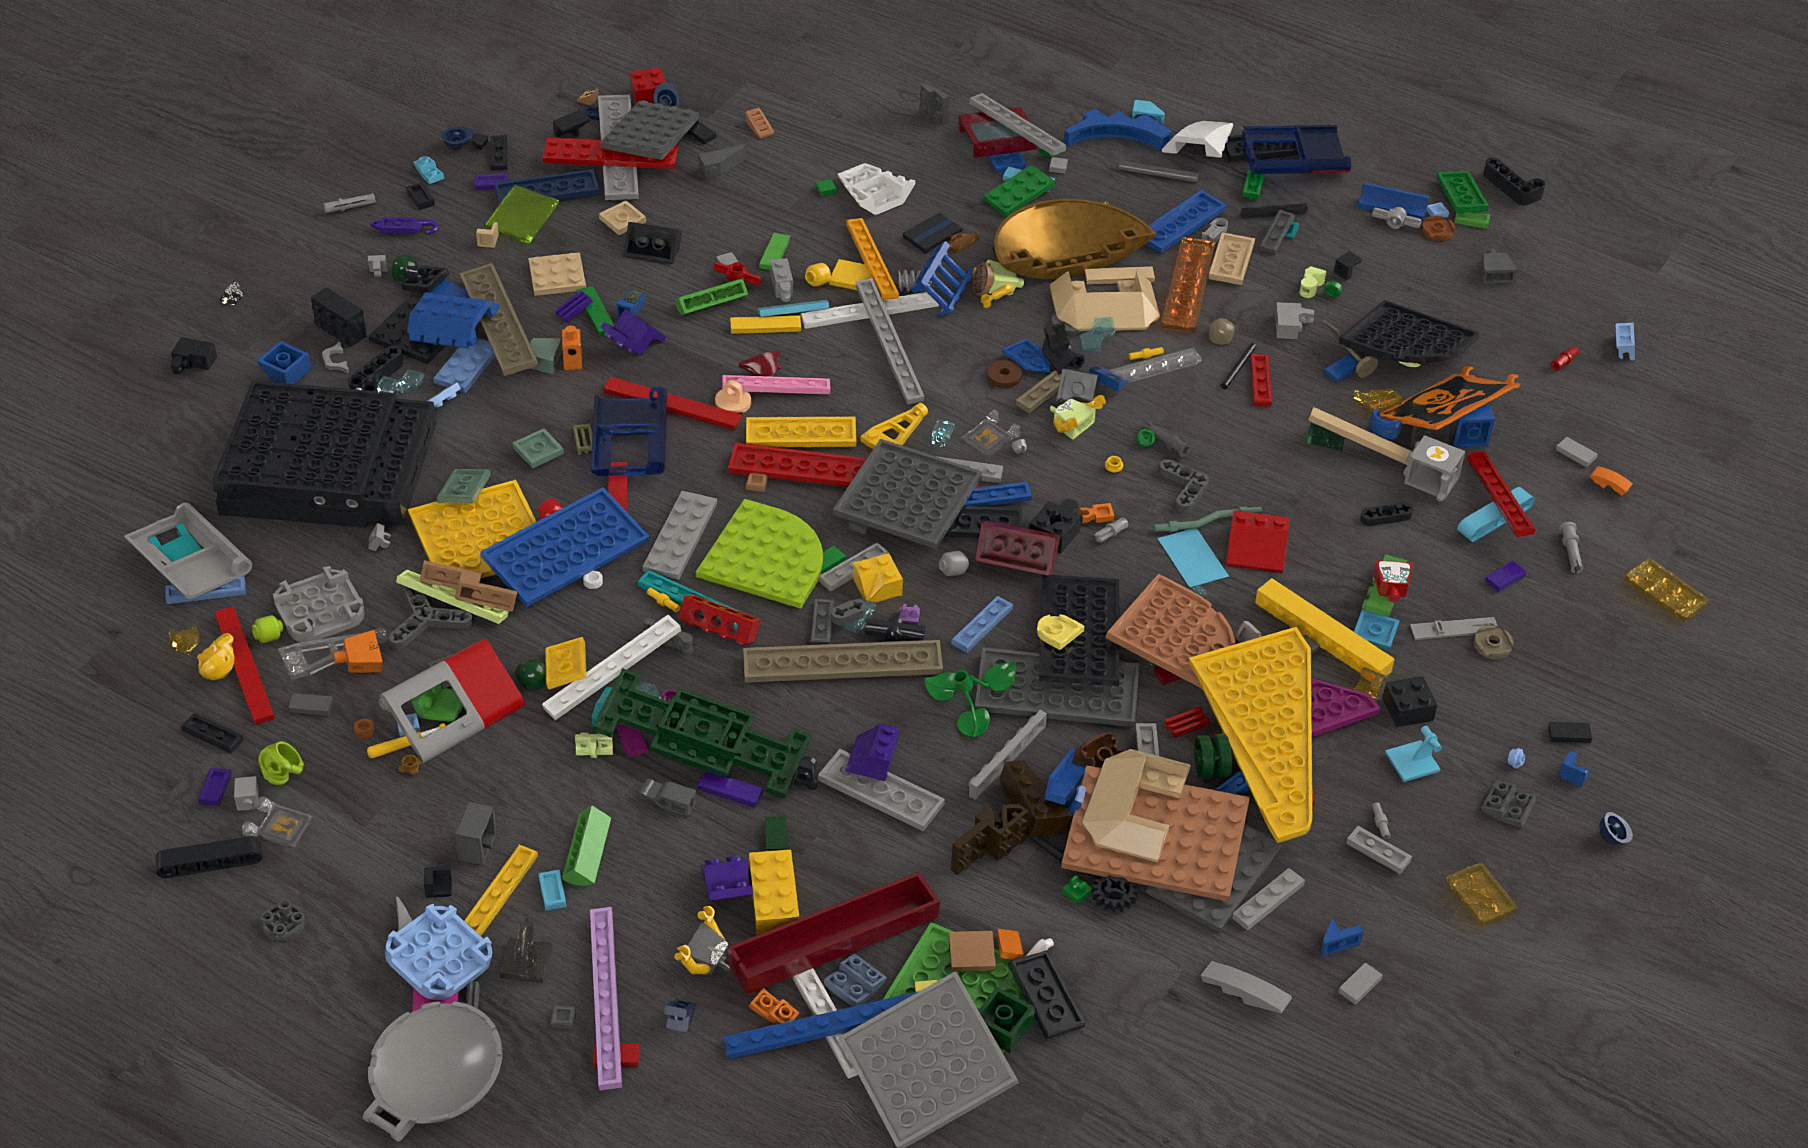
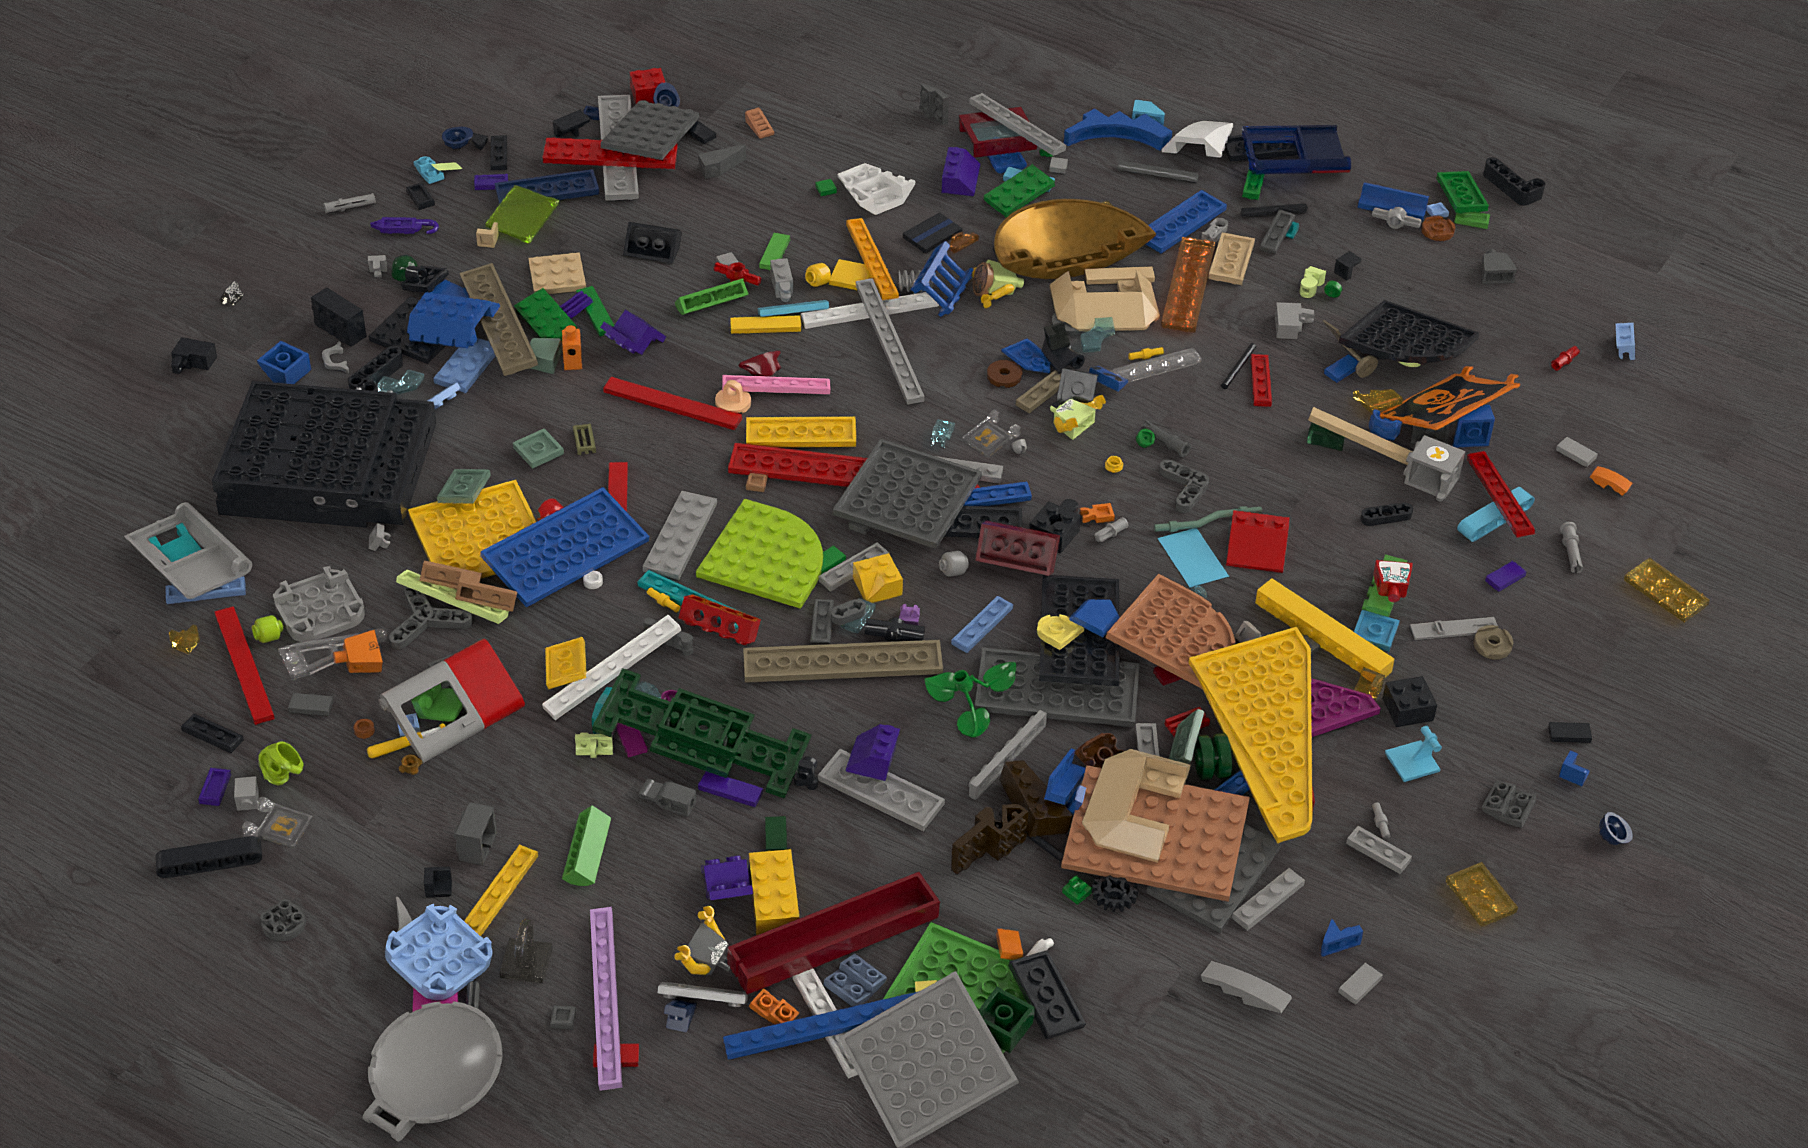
(217, 659): yellow piece -> none
(446, 166): none -> yellowish green sticker
(531, 674): dark green hair -> none
(543, 315): none -> green plate
(552, 890): medium azure tile -> none
(589, 97): medium nougat slope -> none
(619, 216): tan plate -> none
(630, 417): clear blue piece -> none
(632, 302): blue leg -> none
(733, 997): none -> light grey plate
(912, 416): yellow plate -> none
(960, 172): none -> dark purple slope
(972, 951): medium nougat tile -> none
(1096, 616): none -> blue tile
(1186, 737): none -> sand green tile
(1221, 331): dark tan hair -> none
(1516, 758): light blue plate -> none

